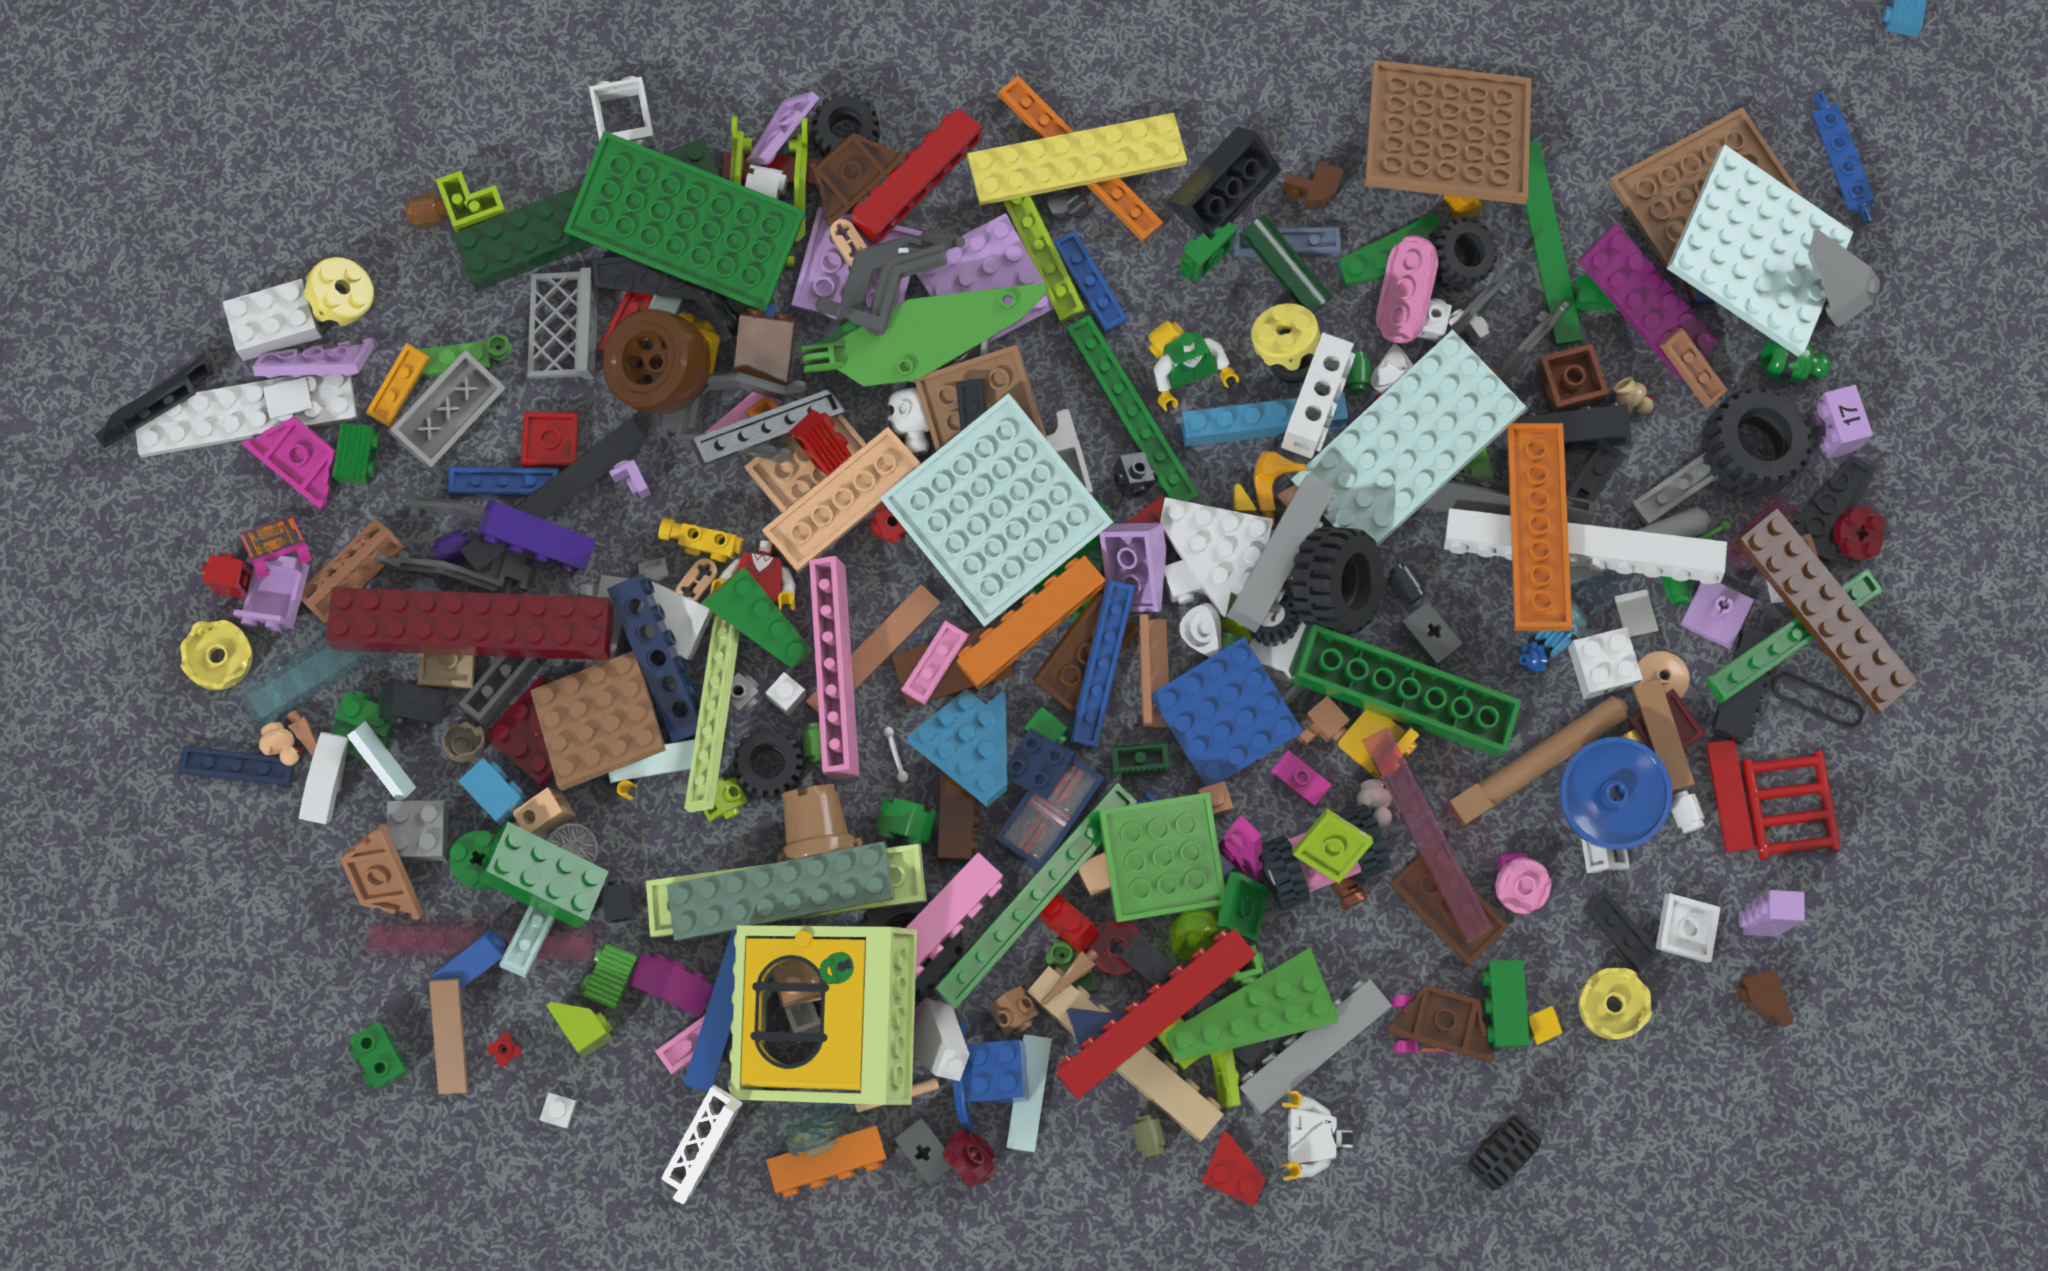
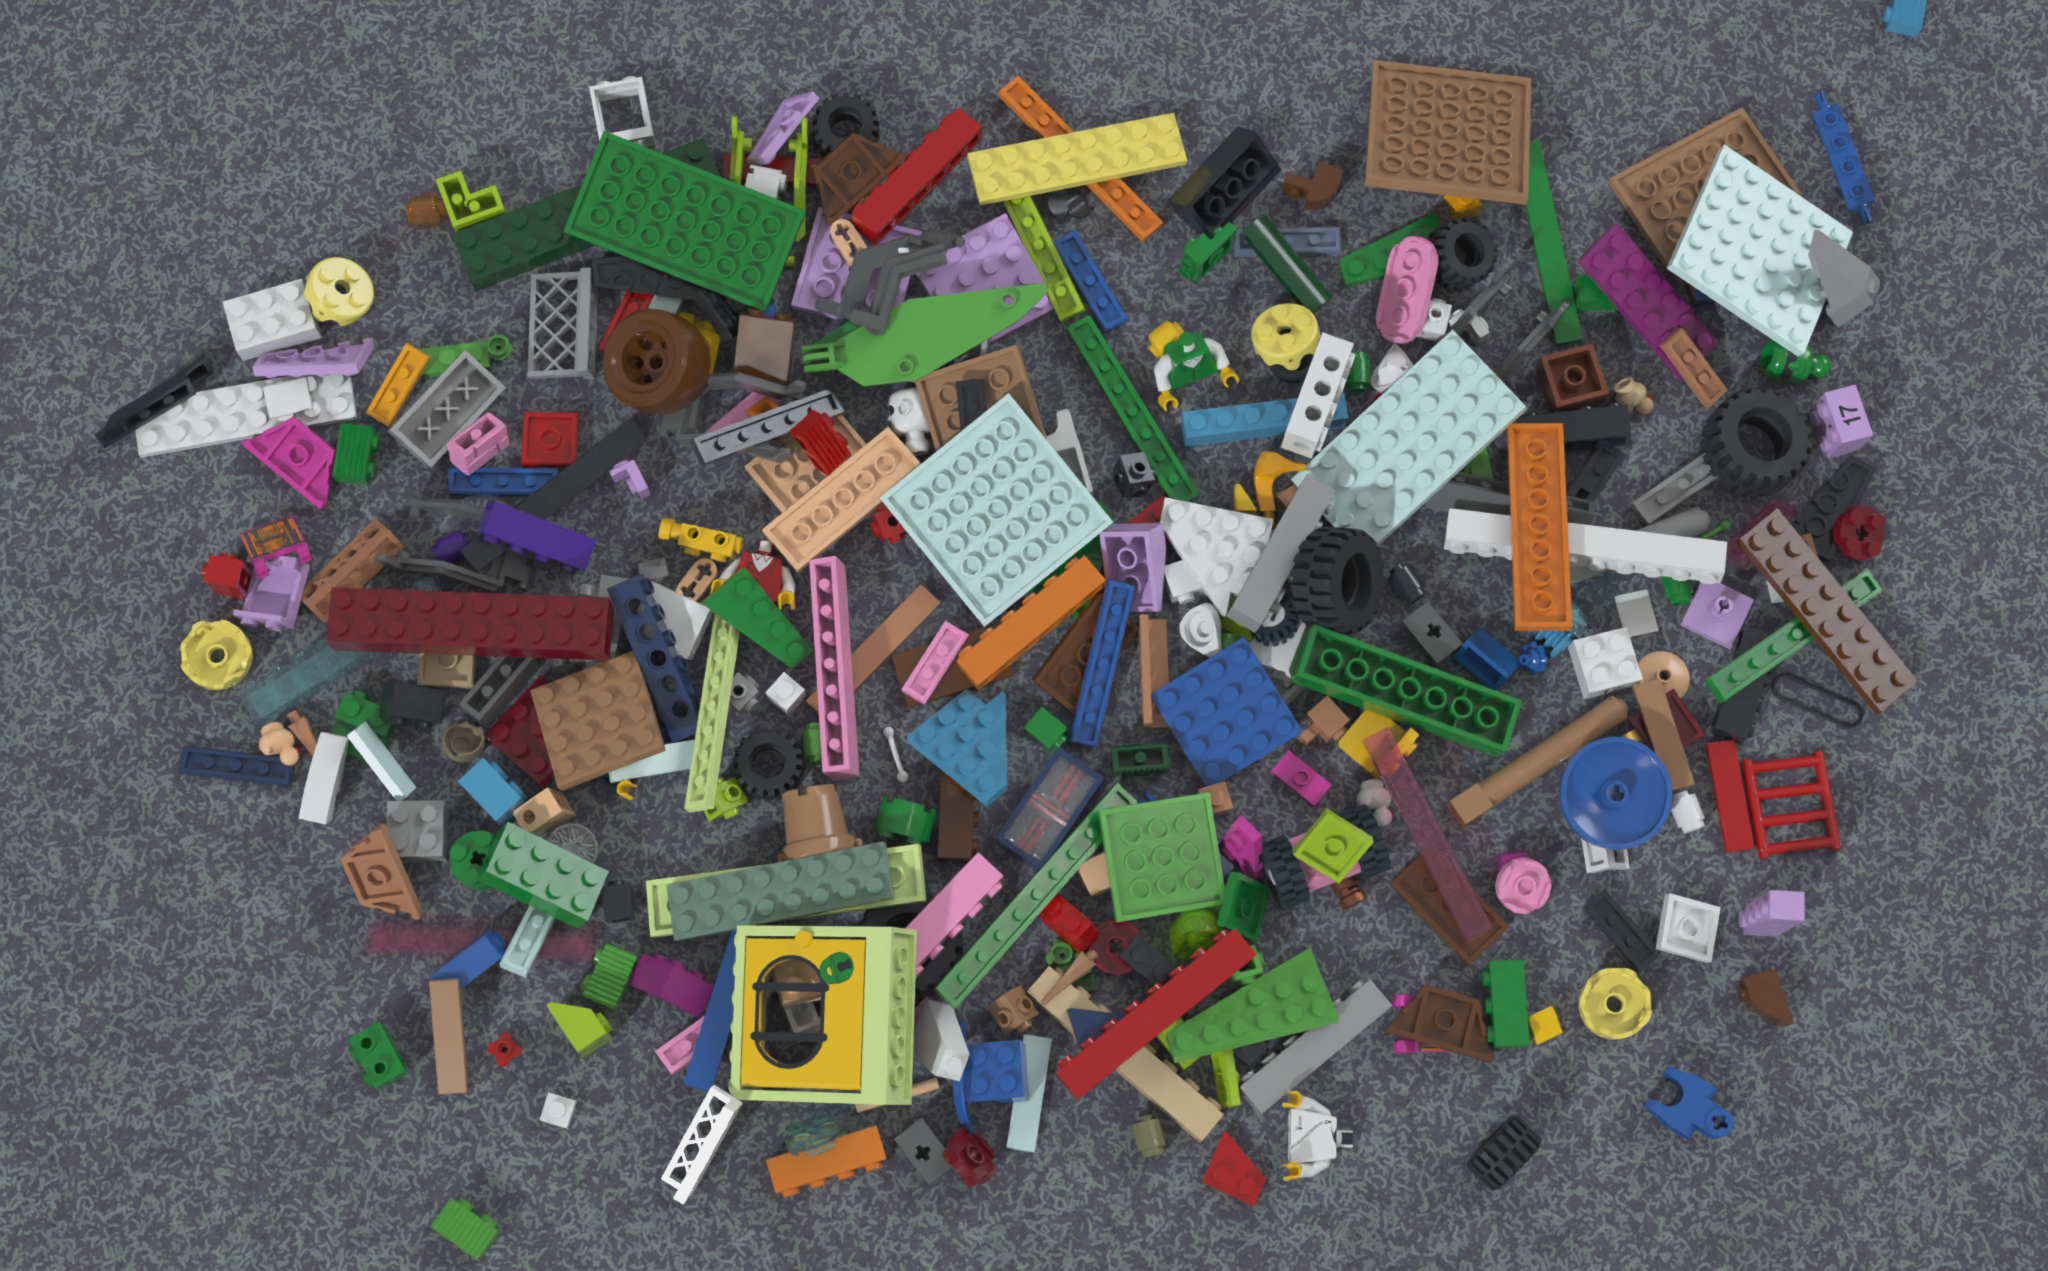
(466, 1228): none -> bright green brick
(478, 443): none -> bright pink brick
(1038, 764): dark blue plate -> none
(1487, 659): none -> blue brick
(1693, 1108): none -> blue piece

